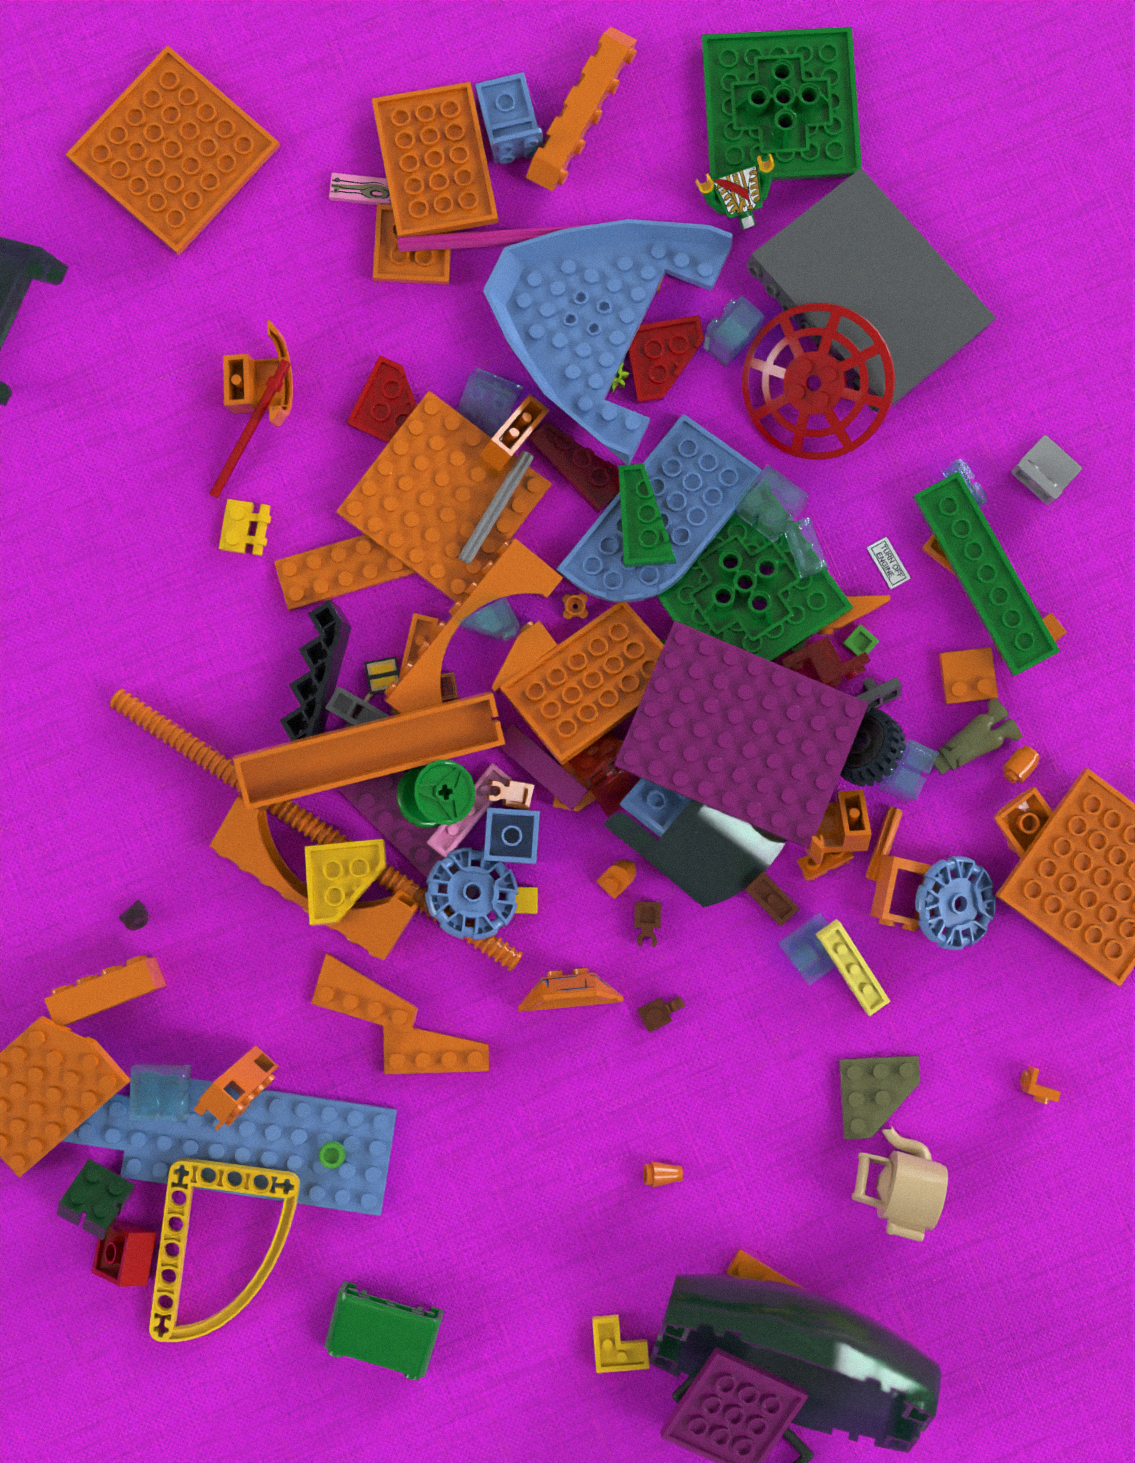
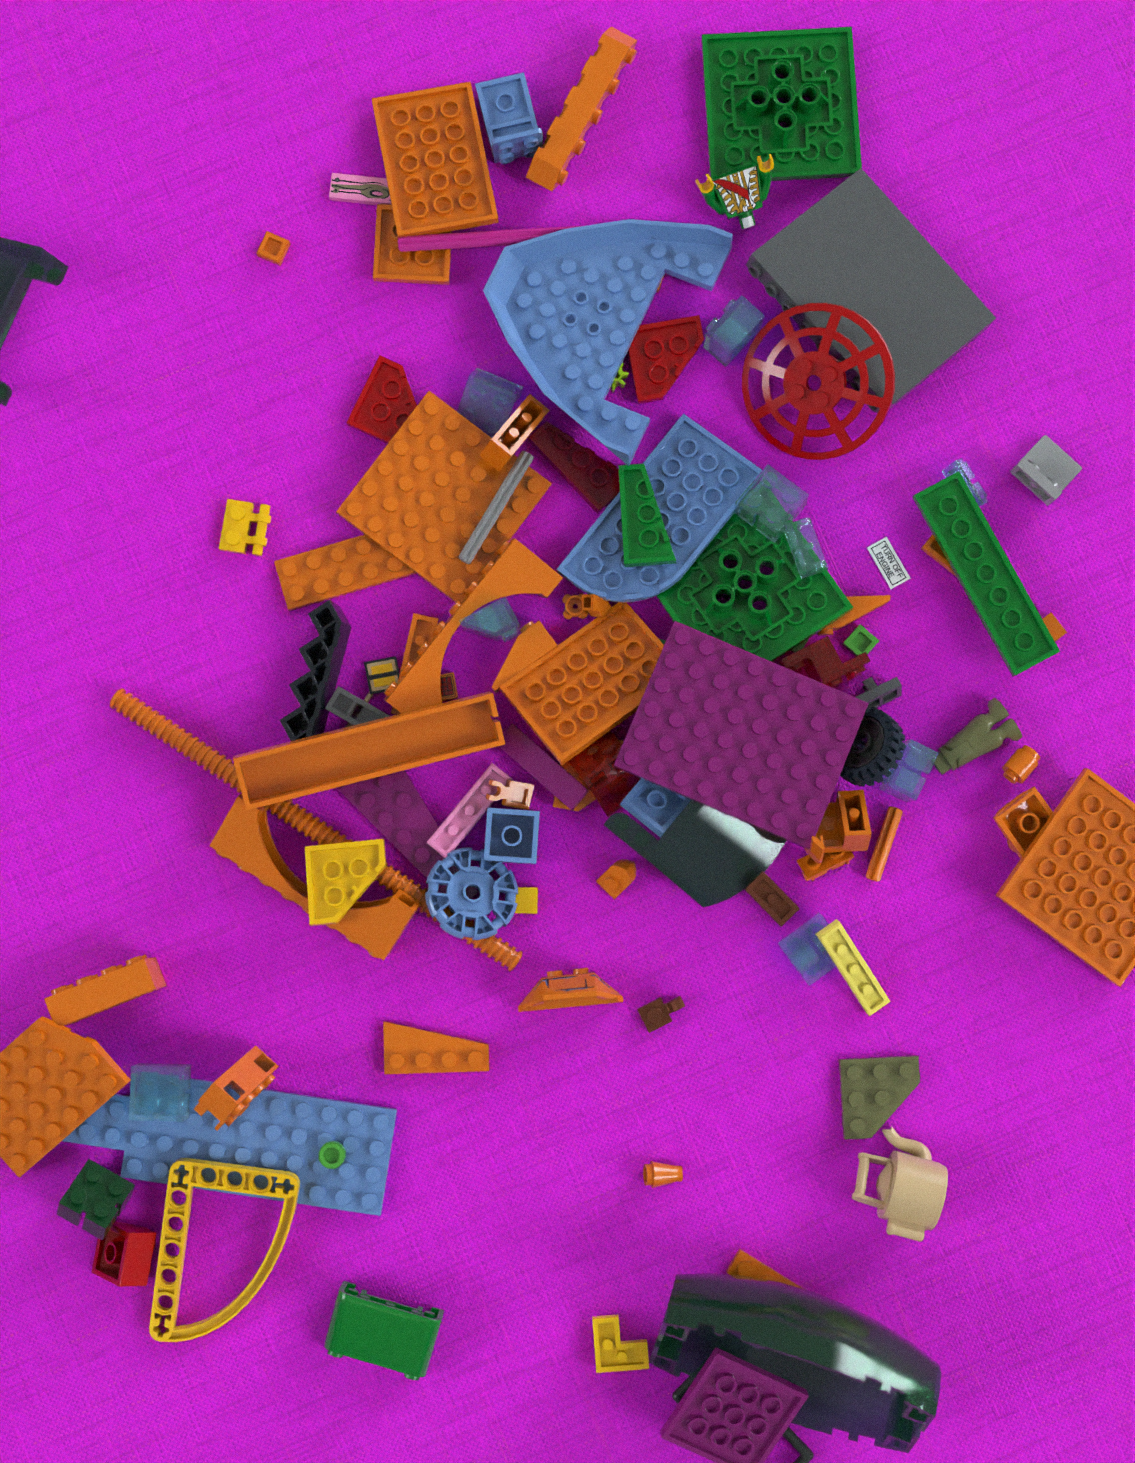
(135, 916): clear smoke plate -> none
(173, 150): orange plate -> none
(247, 379): orange piece -> none
(273, 248): none -> orange tile
(274, 385): red bar -> none
(355, 995): orange wing -> none
(436, 794): green piece -> none
(595, 605): none -> orange piece
(647, 916): copper plate -> none
(885, 887): orange window -> none
(943, 900): medium blue plate -> none
(968, 675): orange plate -> none
(1041, 1093): orange bracket -> none

